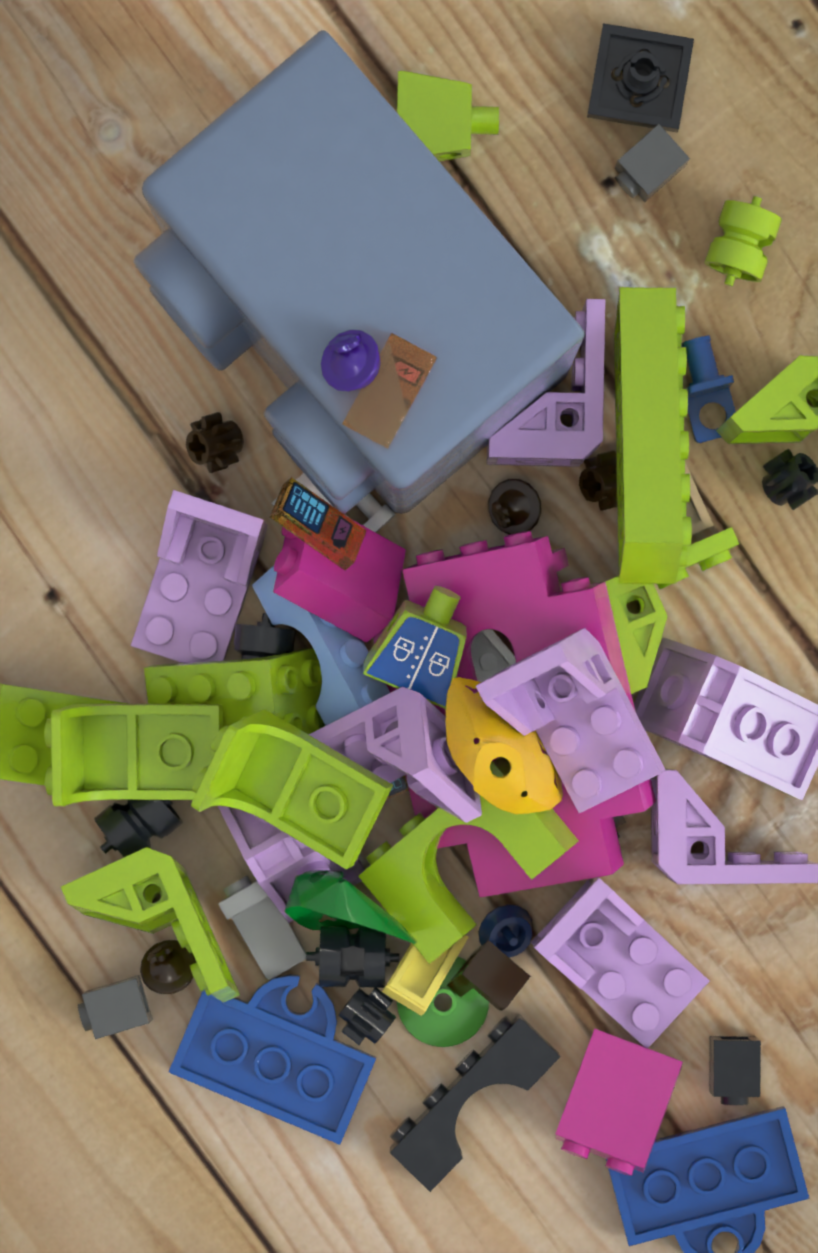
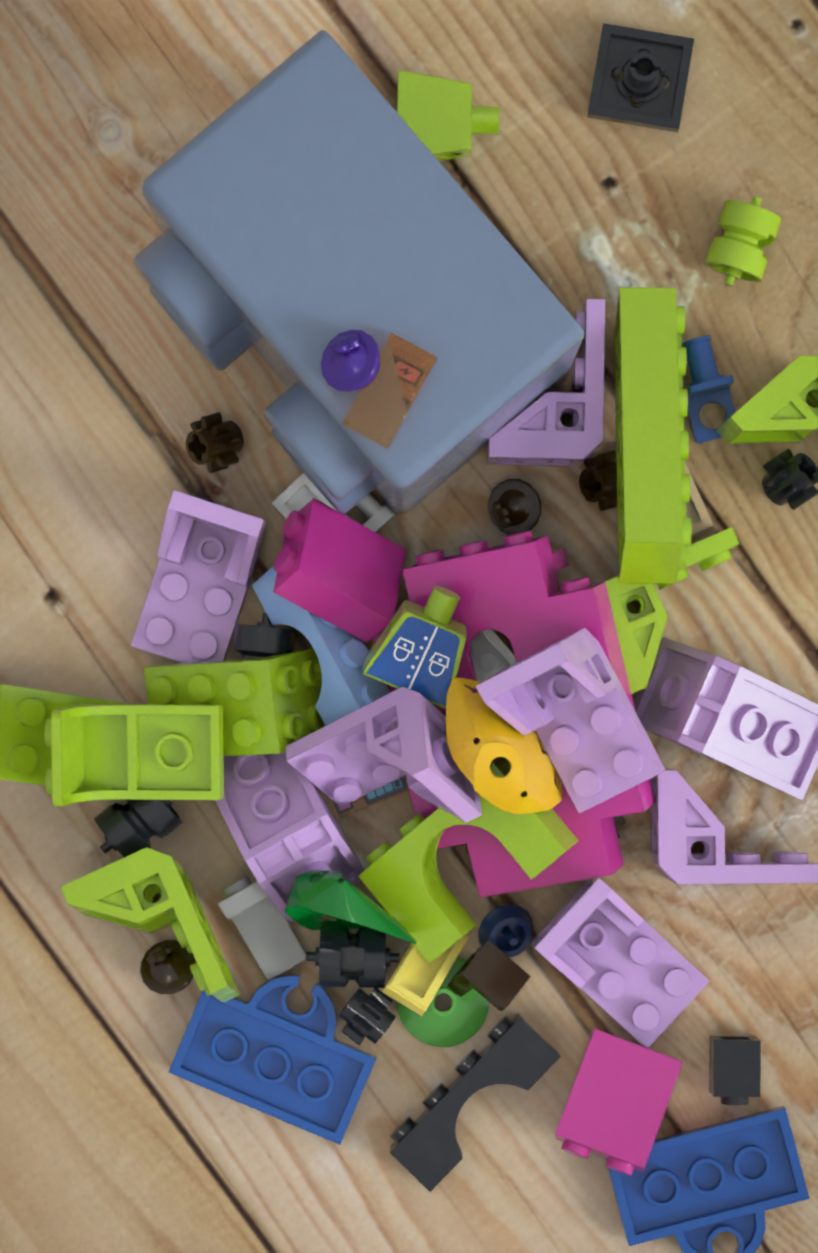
(115, 1007): dark grey brick -> none
(293, 785): lime bracket -> none
(318, 523): tile -> none
(650, 164): dark grey brick -> none

